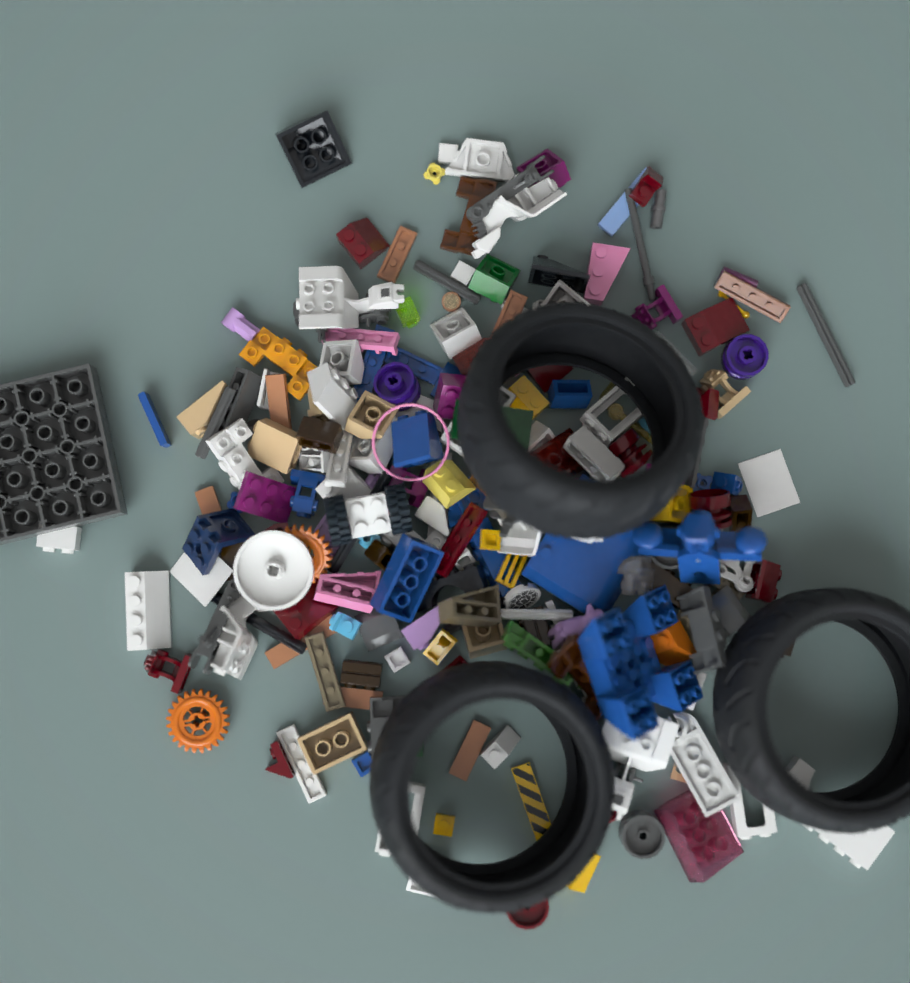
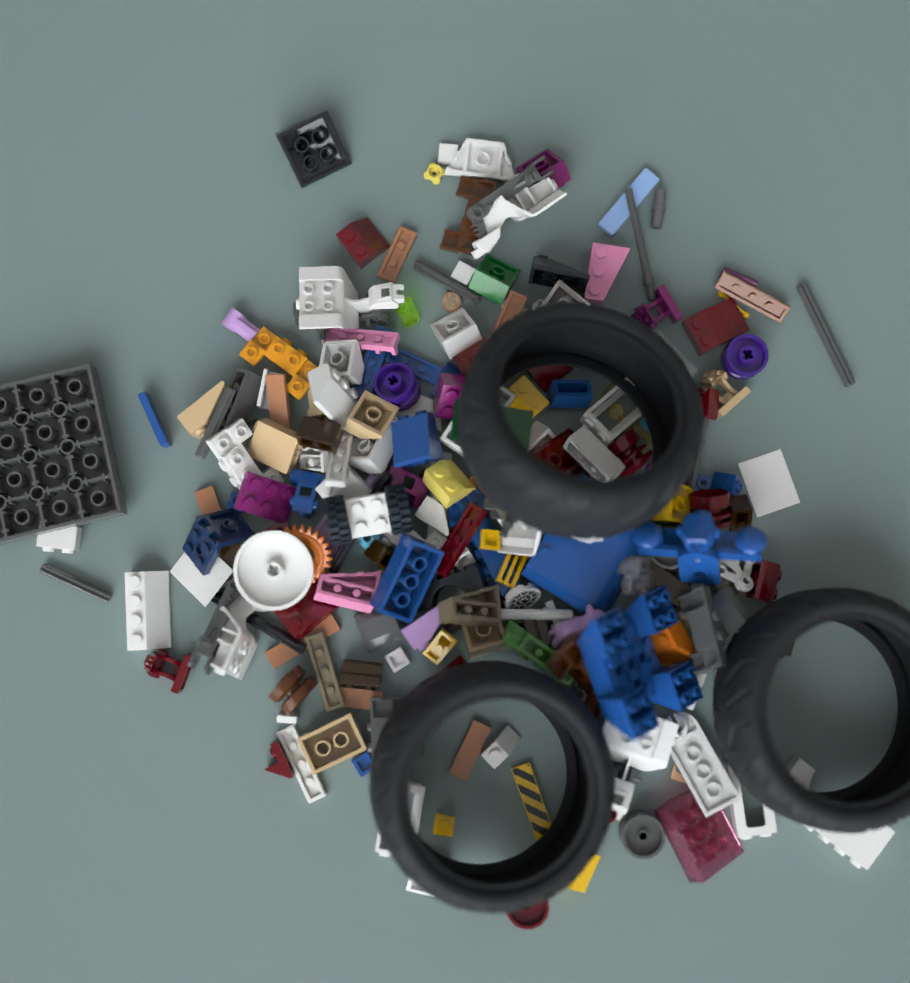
(75, 583): none -> dark grey axle
(216, 716): orange gear -> none
(292, 689): none -> reddish brown wheel
(292, 718): none -> white tile
(344, 625): medium azure bracket -> none
(446, 431): bright pink piece -> none
(646, 186): dark red slope -> none

